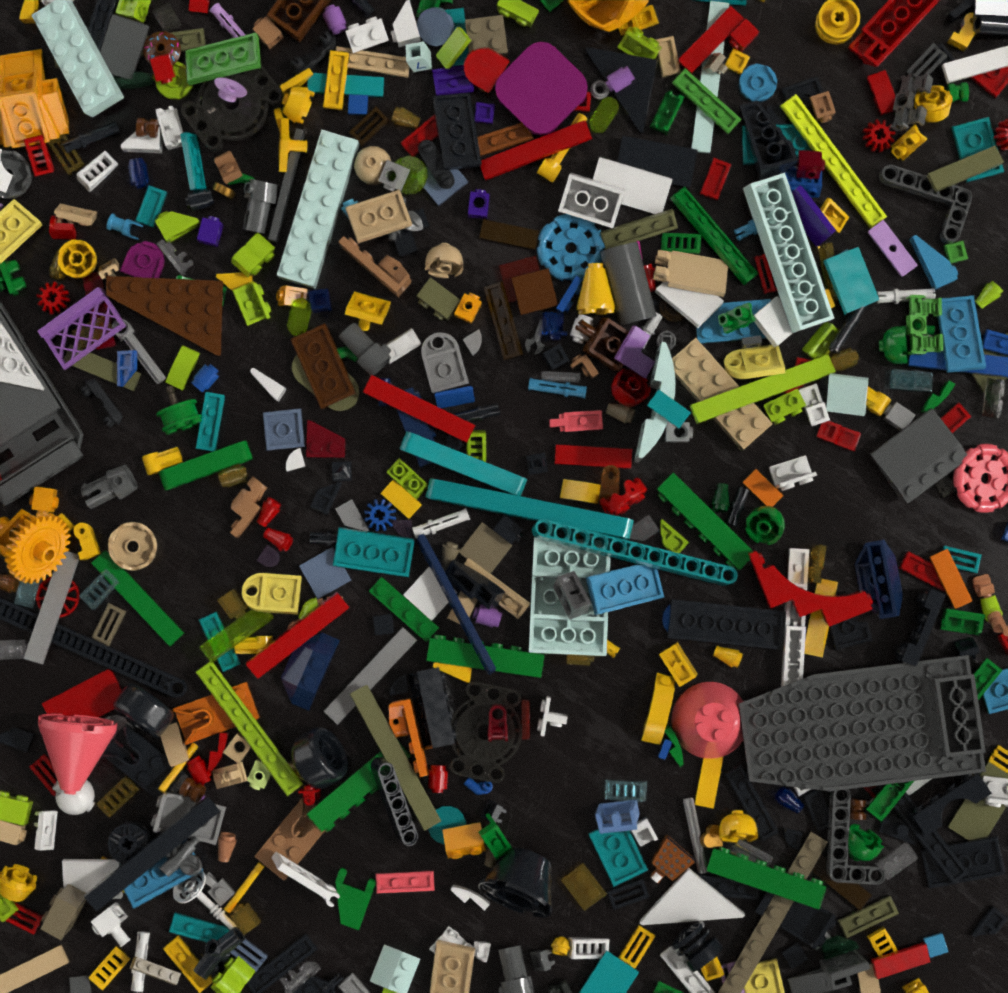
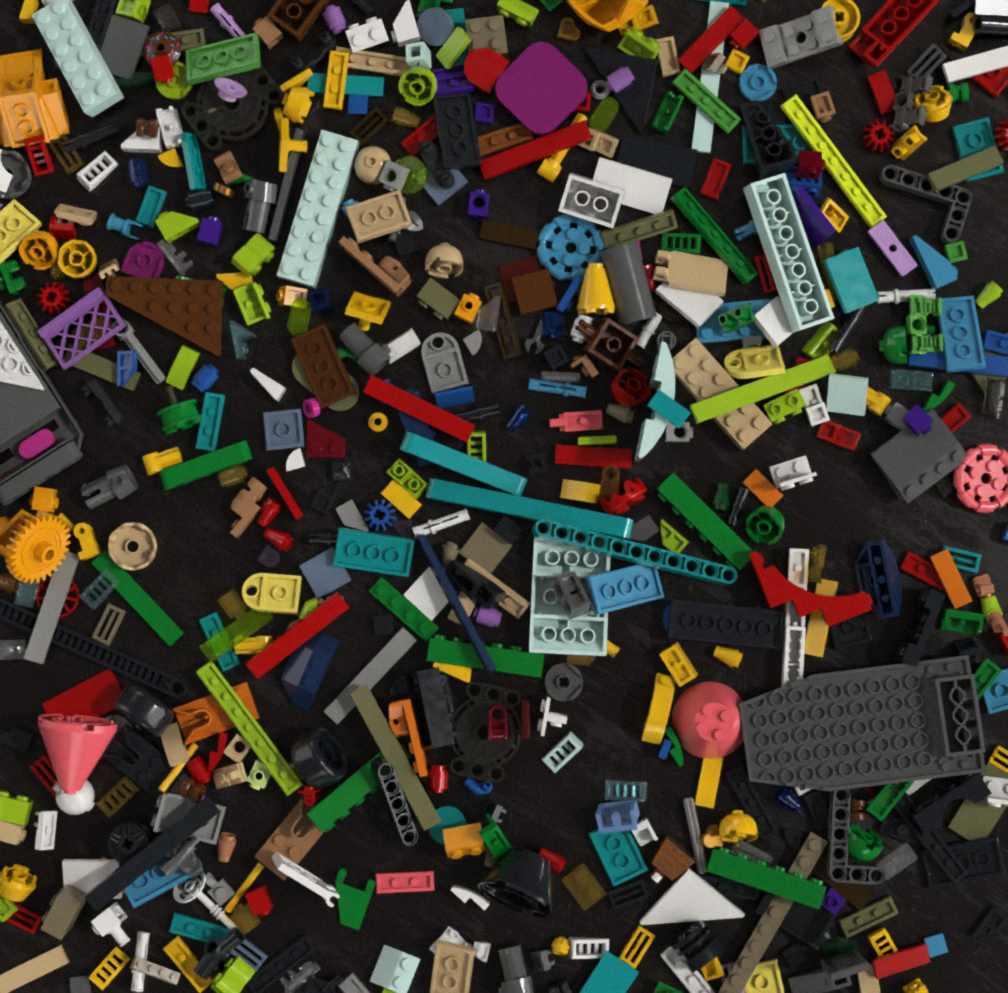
(28, 329): none -> olive tile
(37, 444): none -> dark pink tile
(39, 249): none -> light orange cylinder
(171, 158): none -> yellow tile
(239, 334): none -> clear light blue slope
(259, 901): none -> red brick
(285, 493): none -> red tile
(311, 408): none -> dark pink tile
(382, 426): none -> yellow plate
(418, 85): none -> lime cylinder
(488, 315): none -> clear tile
(519, 416): none -> clear blue cone
(557, 861): none -> red cone
(558, 747): none -> light aqua slope
(563, 693): none -> dark grey plate
(568, 30): none -> pearl gold tile
(597, 440): none -> lime tile
(601, 143): none -> tan slope
(630, 352): medium lavender tile -> none
(782, 44): none -> light grey piece
(832, 900): none -> dark purple brick
(918, 421): none -> dark purple brick

